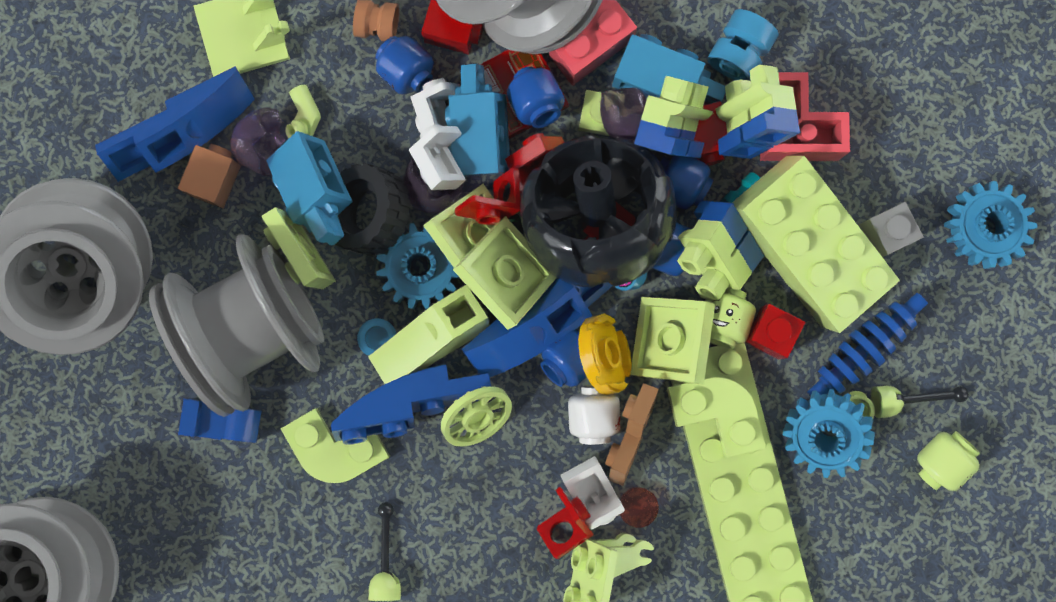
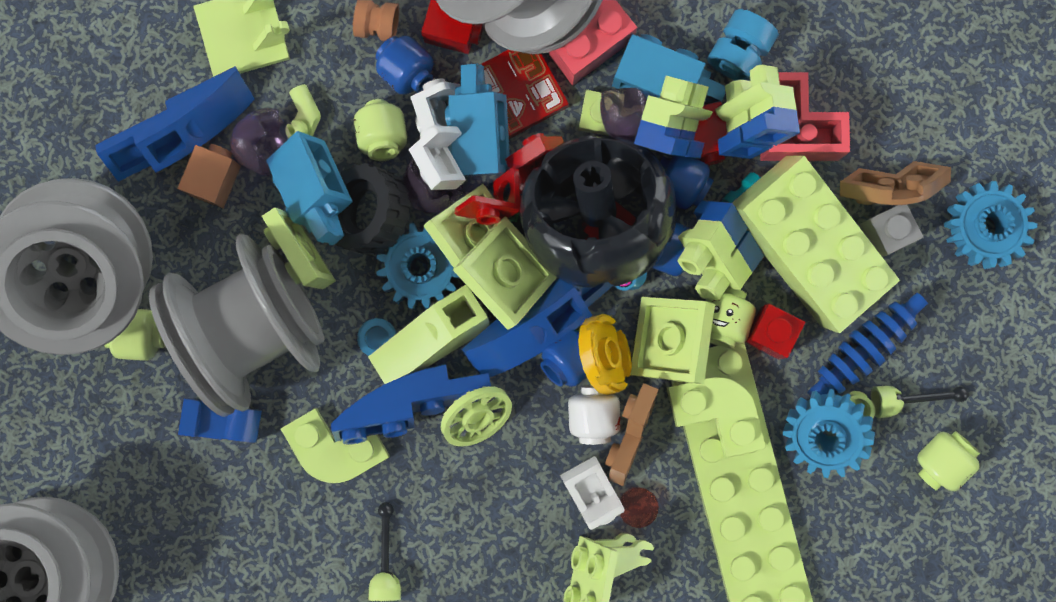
(138, 340): none -> yellowish green head
(380, 130): none -> yellowish green head
(535, 97): blue head -> none
(574, 514): red bracket -> none
(909, 186): none -> medium nougat plate

